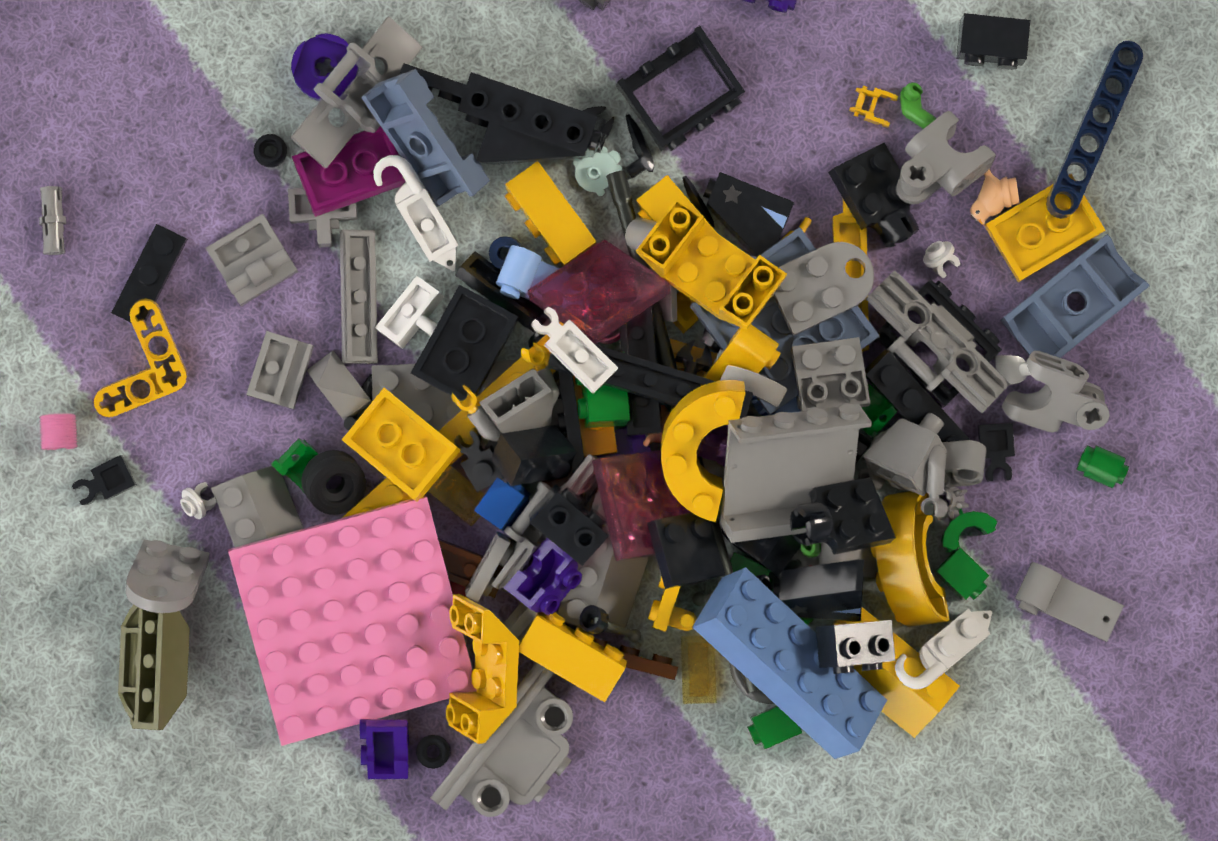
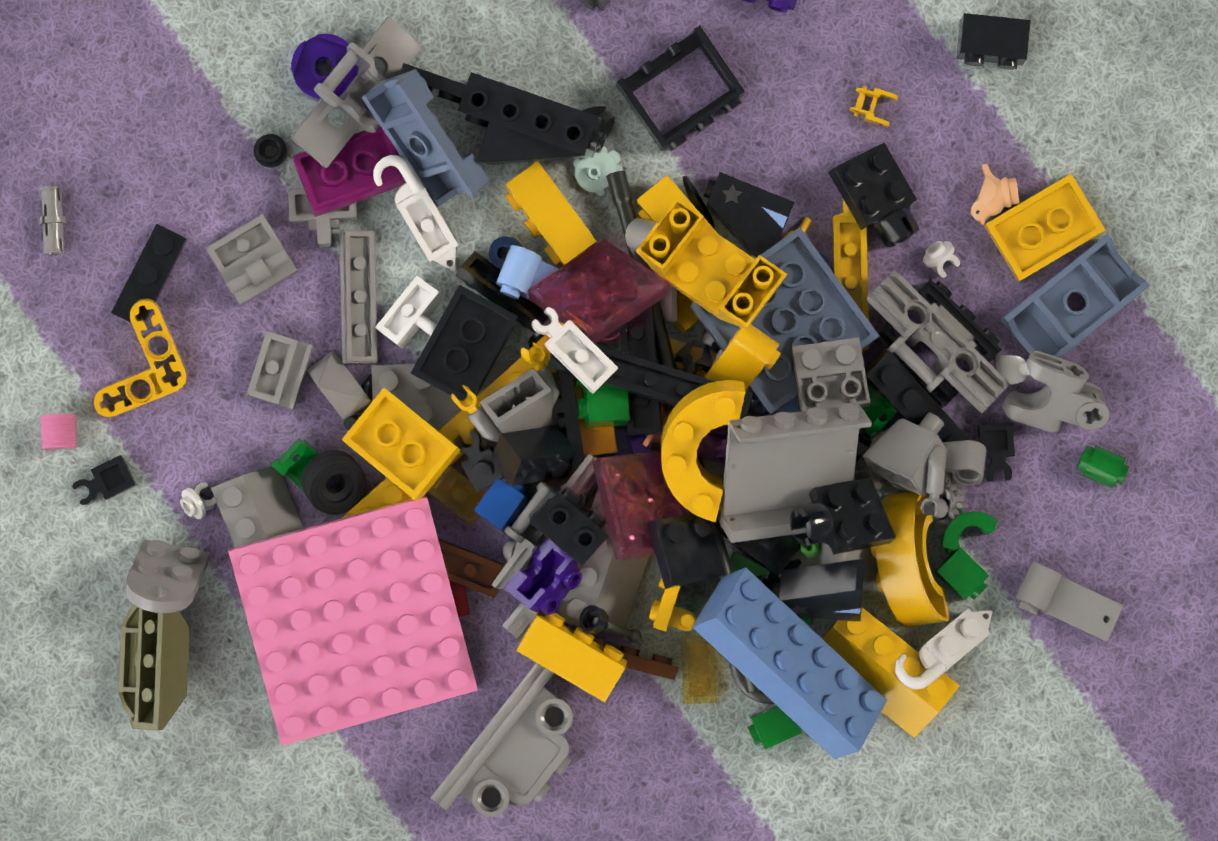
(385, 748): dark purple cylinder -> none
(421, 751): black plate -> none
(494, 675): yellow slope -> none
(496, 554): light grey plate -> none
(641, 148): black bar -> none
(756, 383): white sticker -> none
(820, 287): light grey plate -> none
(855, 644): brick -> none
(912, 107): bright green arm -> none
(939, 165): light grey piece -> none
(1090, 127): dark blue beam -> none

